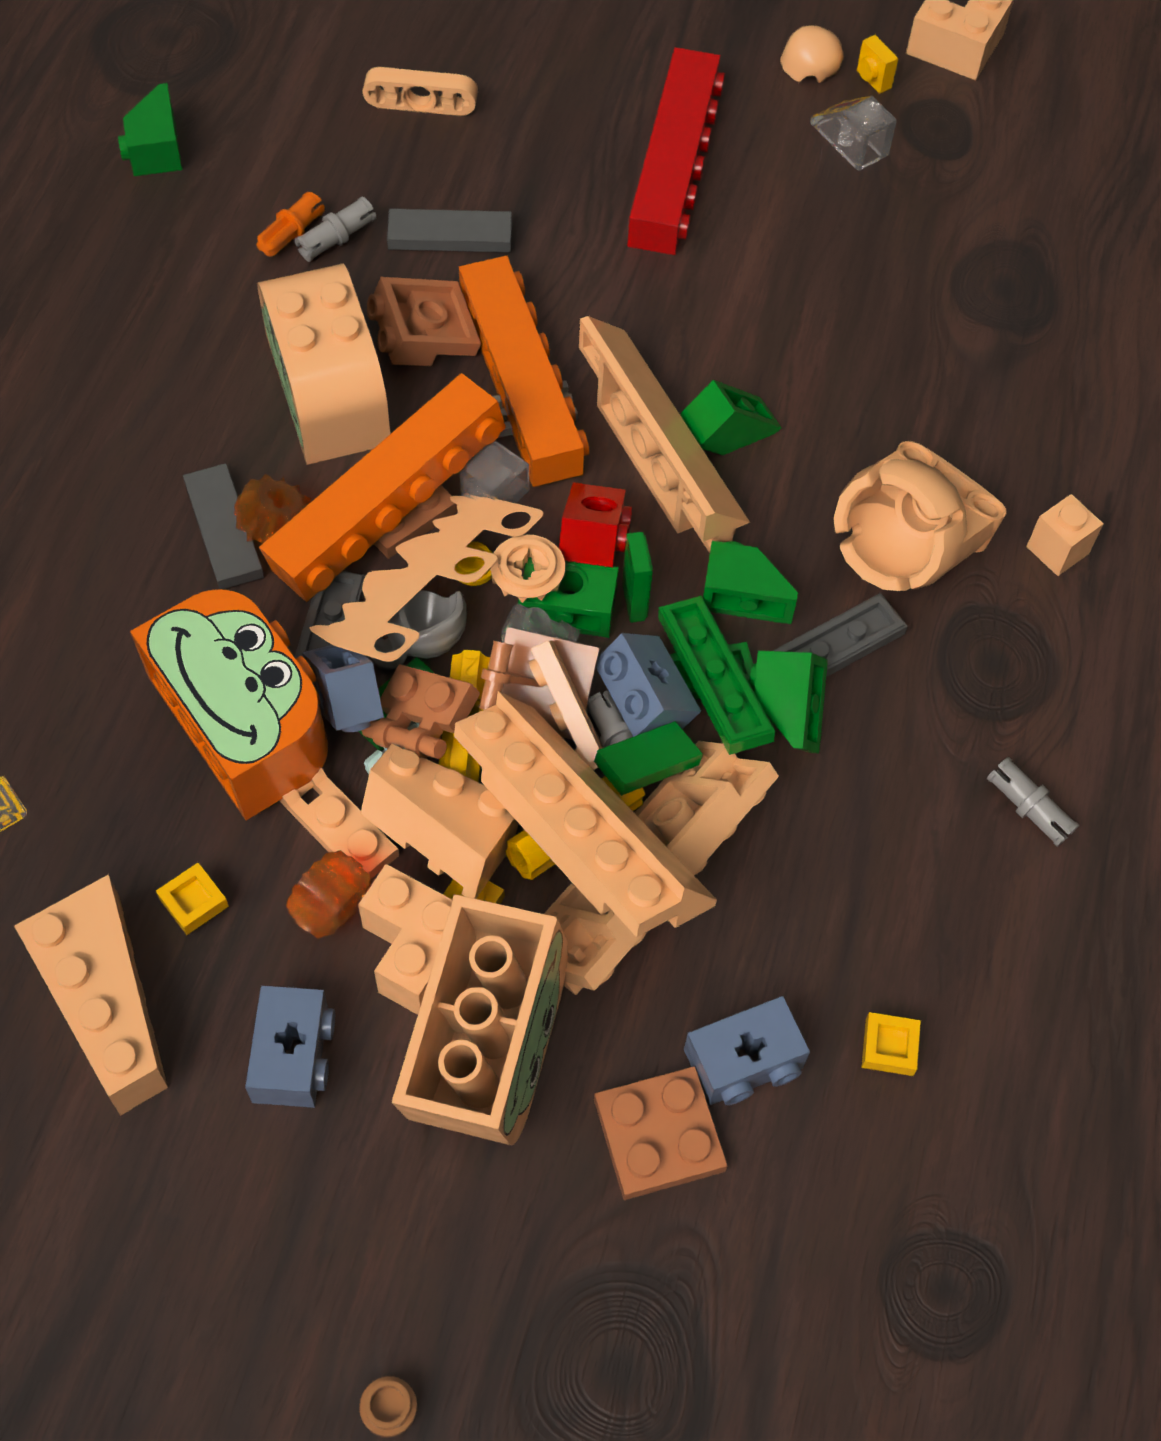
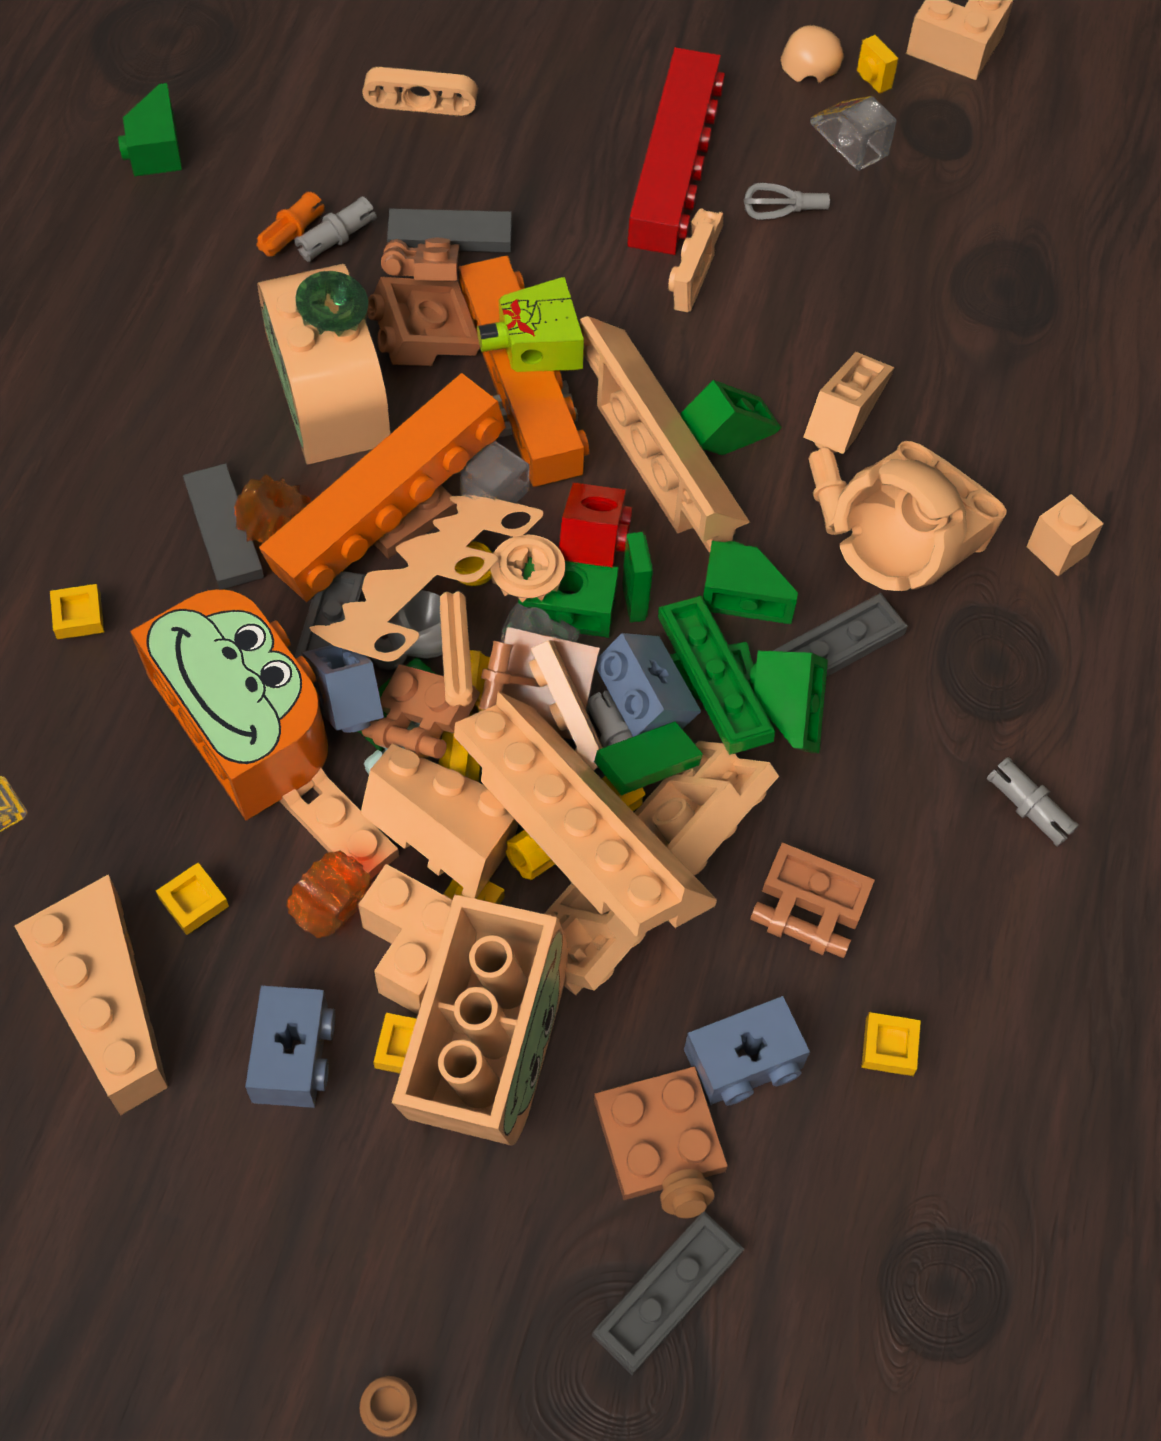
(76, 611): none -> yellow plate
(345, 293): none -> clear green gear
(394, 1042): none -> yellow plate
(429, 261): none -> nougat plate
(455, 649): none -> light nougat axle
(536, 329): none -> lime torso
(667, 1292): none -> dark grey tile
(686, 1193): none -> medium nougat plate
(695, 259): none -> light nougat hinge
(798, 201): none -> light grey piece
(819, 888): none -> nougat plate
(827, 483): none -> light nougat axle
(847, 402): none -> light nougat slope

